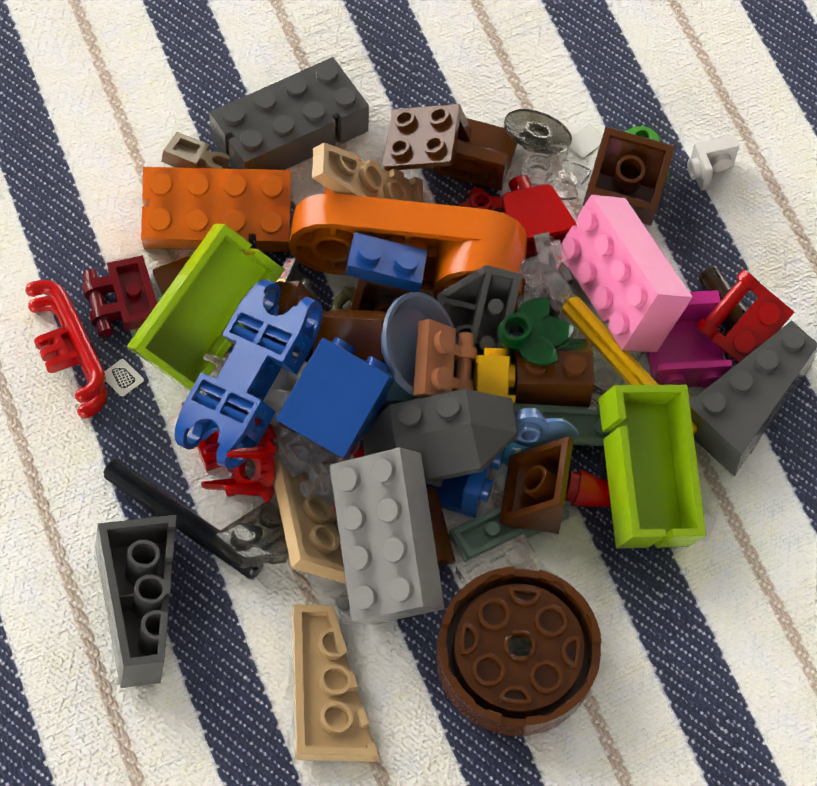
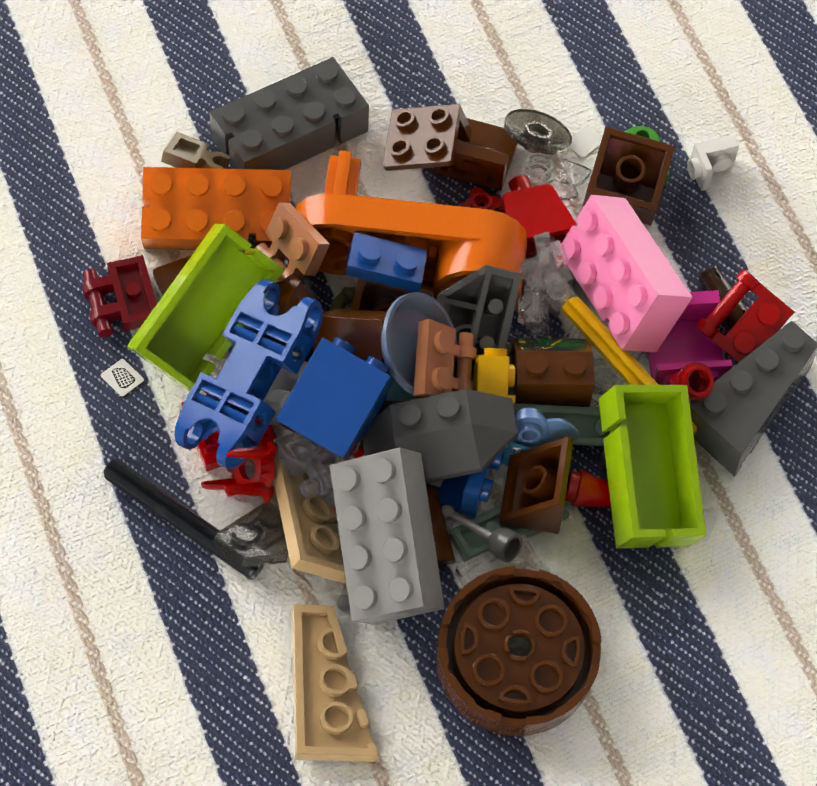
(68, 345): red piece -> none
(136, 588): dark grey wedge -> none
(295, 239): none -> nougat plate
(345, 174): tan wing -> none
(501, 543): none -> dark grey hinge
(539, 331): dark green plate -> none
(697, 378): none -> red cone

